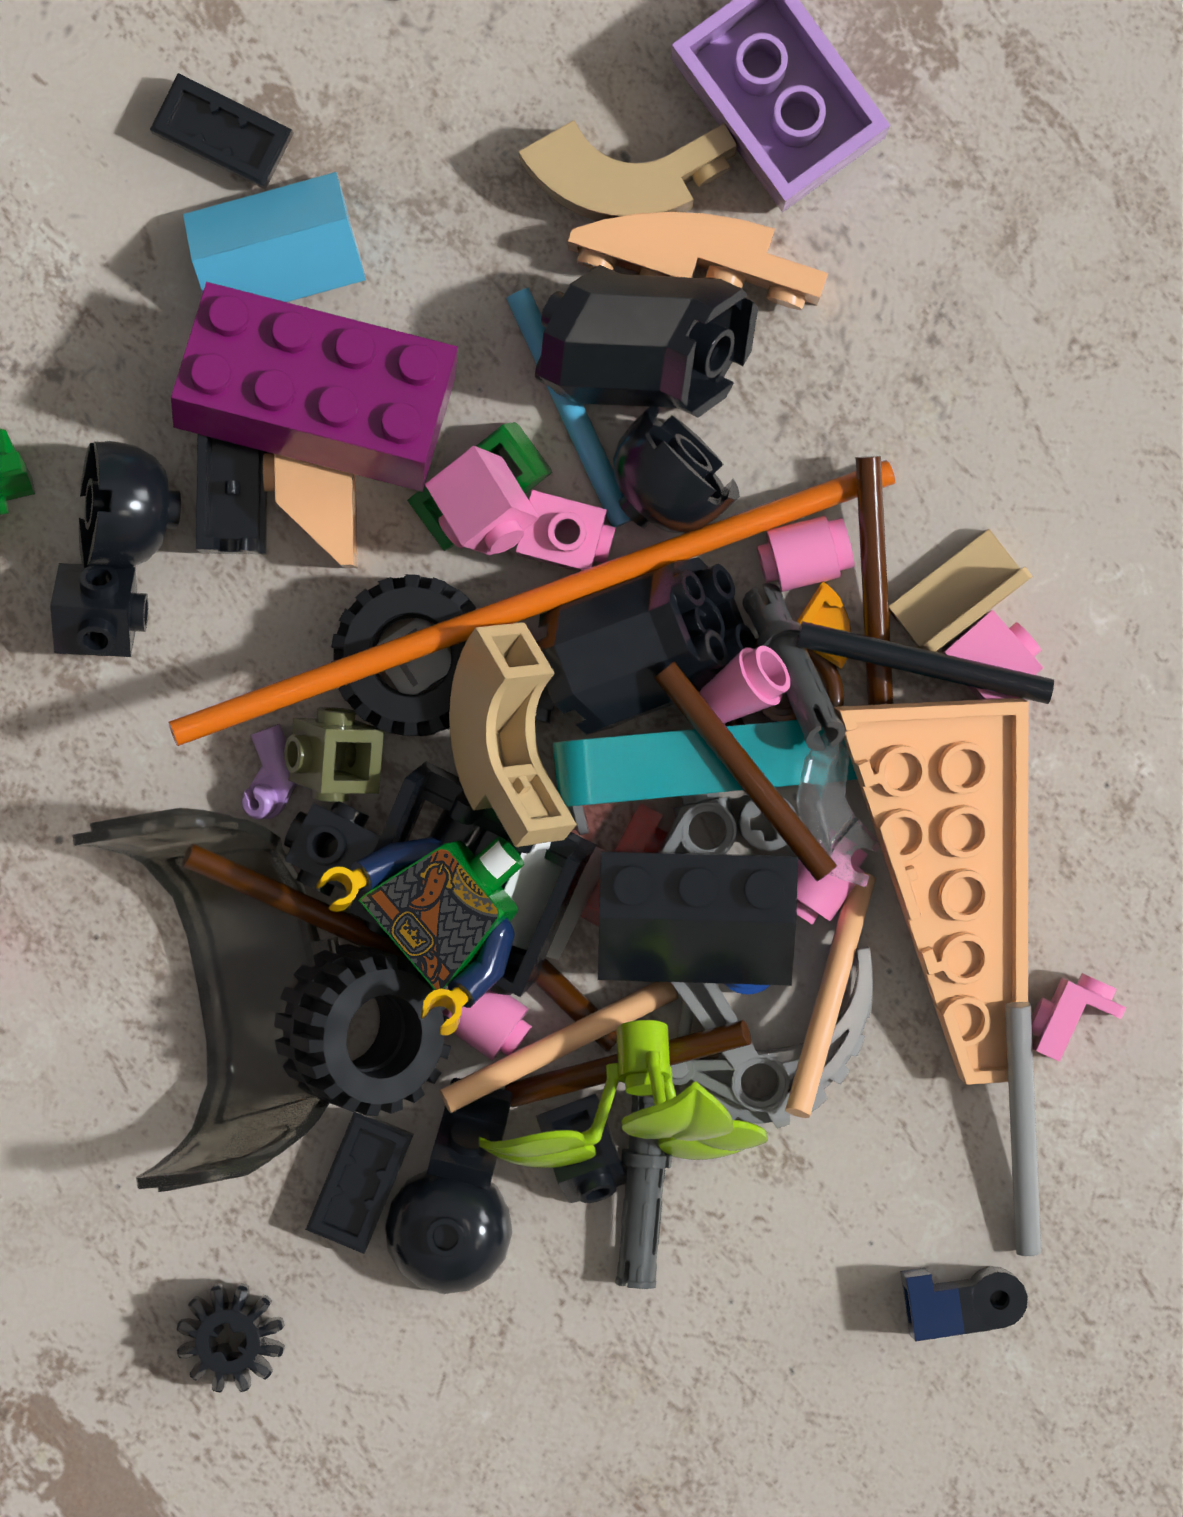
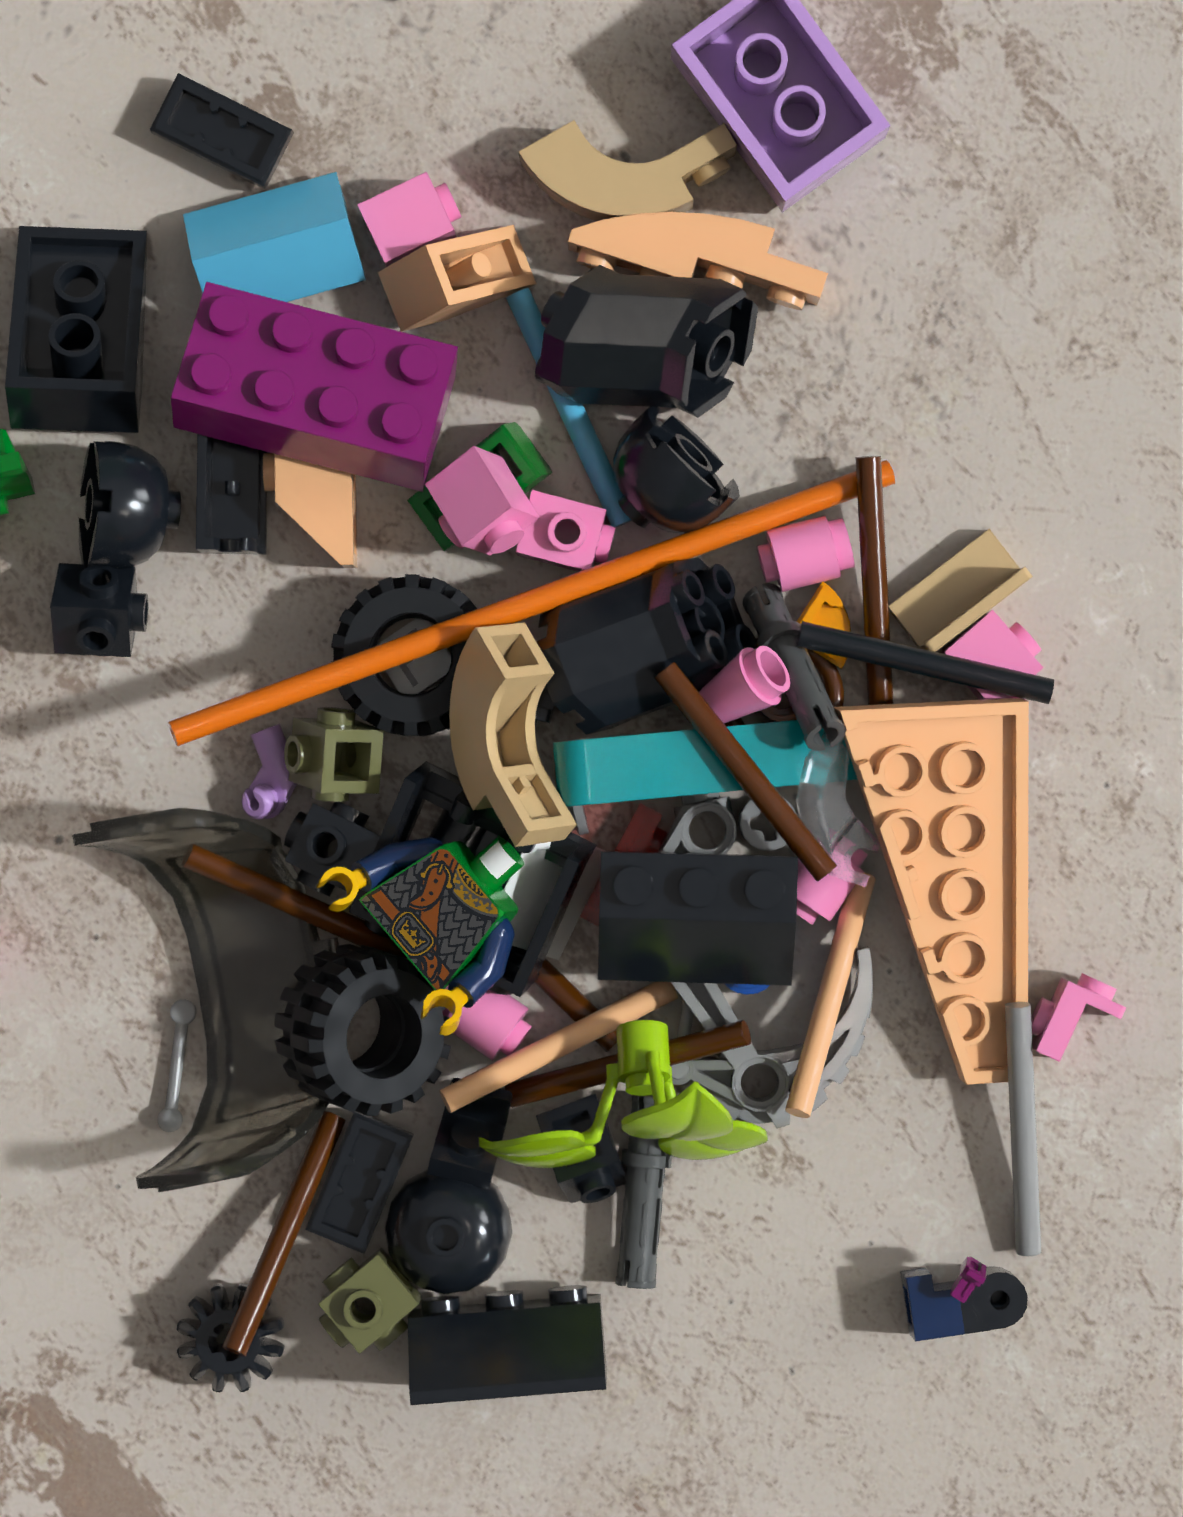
(77, 330): none -> black slope
(182, 1013): none -> light grey hinge
(283, 1234): none -> reddish brown piece
(384, 1286): none -> olive brick
(410, 217): none -> bright pink brick
(455, 277): none -> light nougat slope
(506, 1346): none -> black slope
(971, 1275): none -> magenta piece

